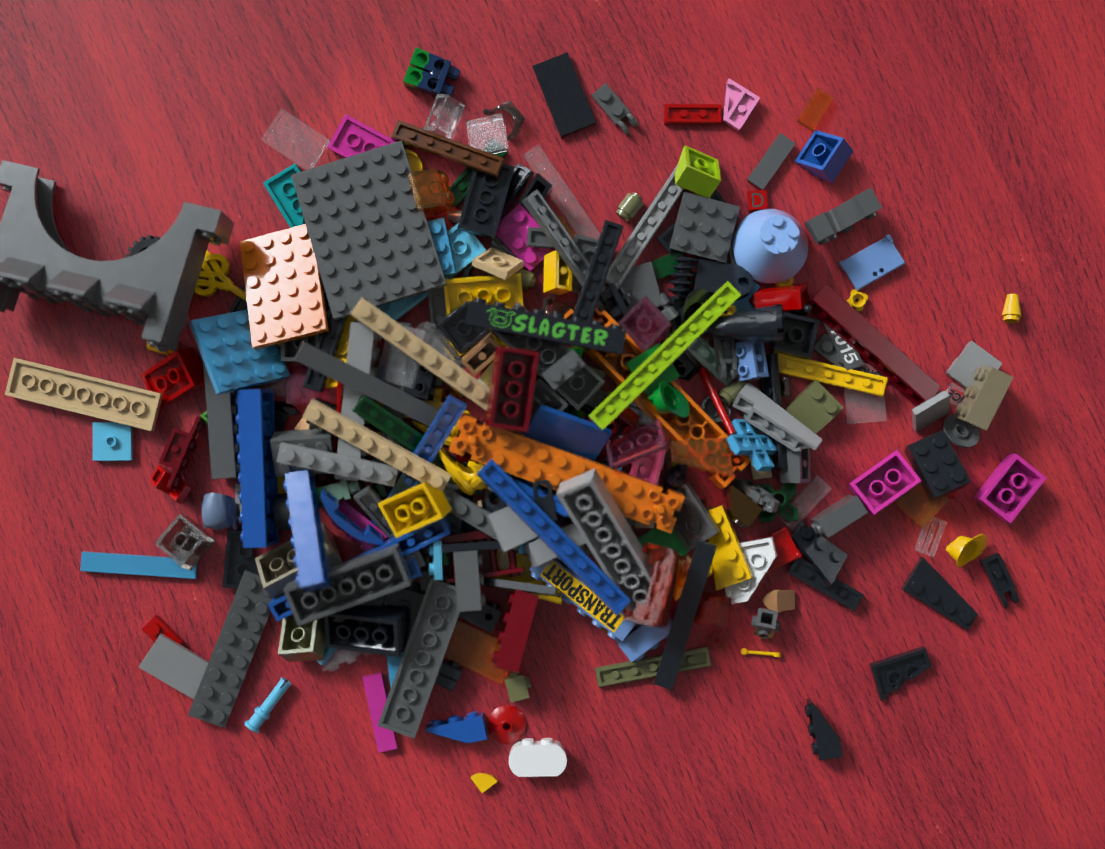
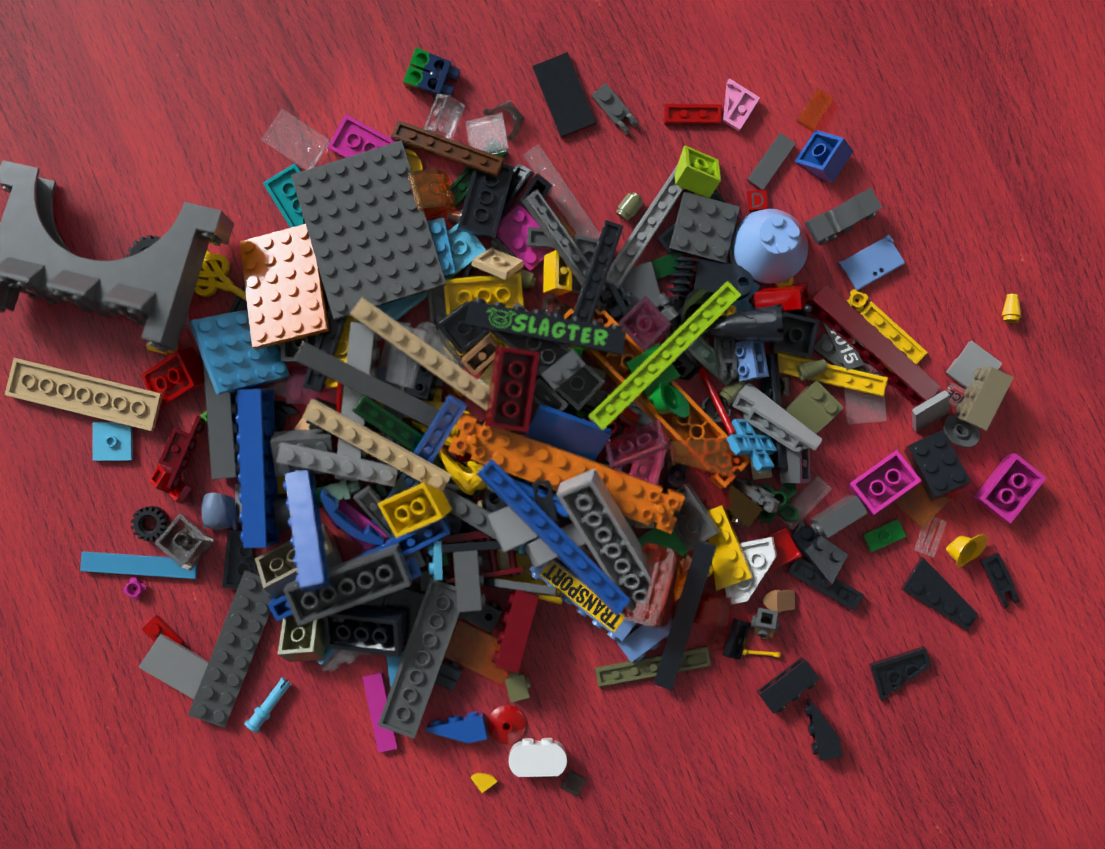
(135, 594): none -> dark pink plate
(138, 523): none -> black tyre
(573, 783): none -> clear smoke tile
(736, 638): none -> black plate
(788, 685): none -> black brick
(811, 369): none -> olive cone
(884, 535): none -> green plate
(893, 332): none -> yellow tile

